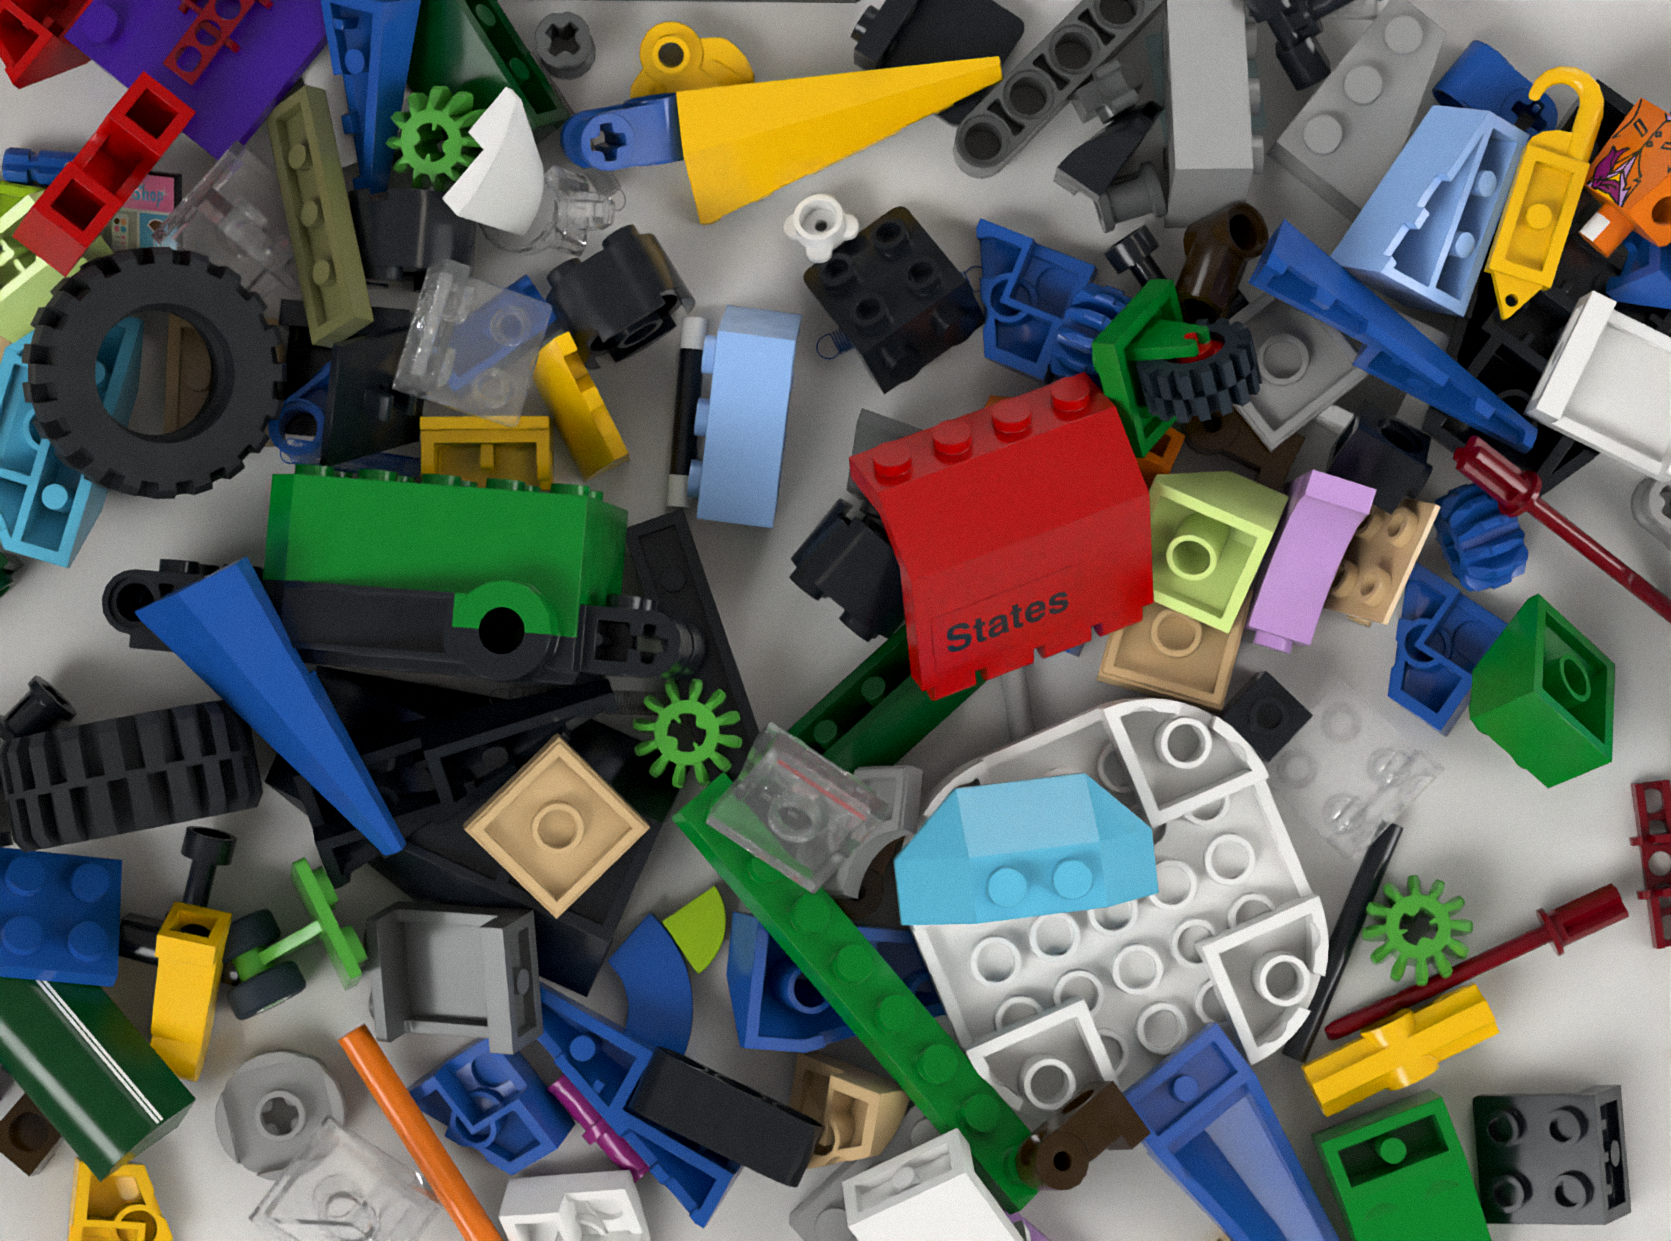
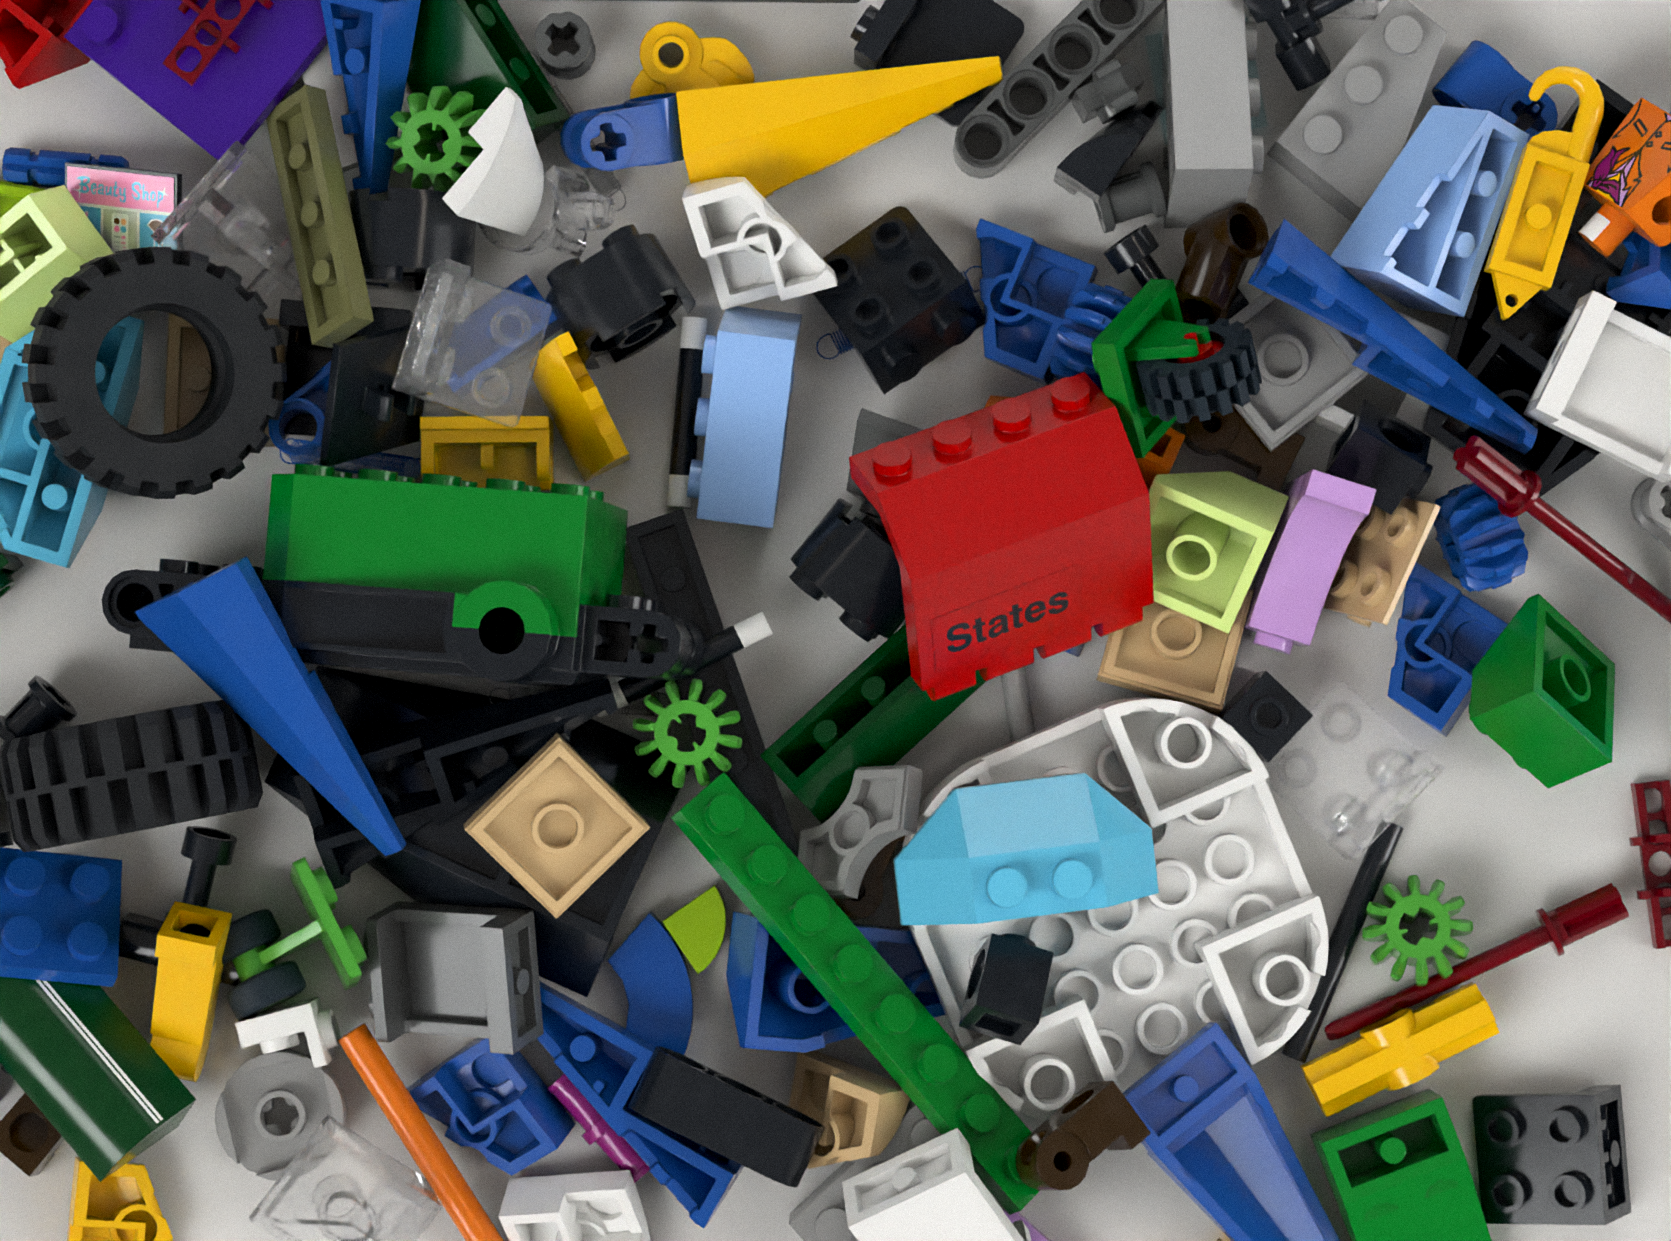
(103, 174): red arch -> none
(279, 1029): none -> white bracket
(716, 648): none -> black bar
(750, 245): none -> white slope
(796, 809): clear bracket -> none
(816, 210): white plate -> none
(1006, 988): none -> black brick

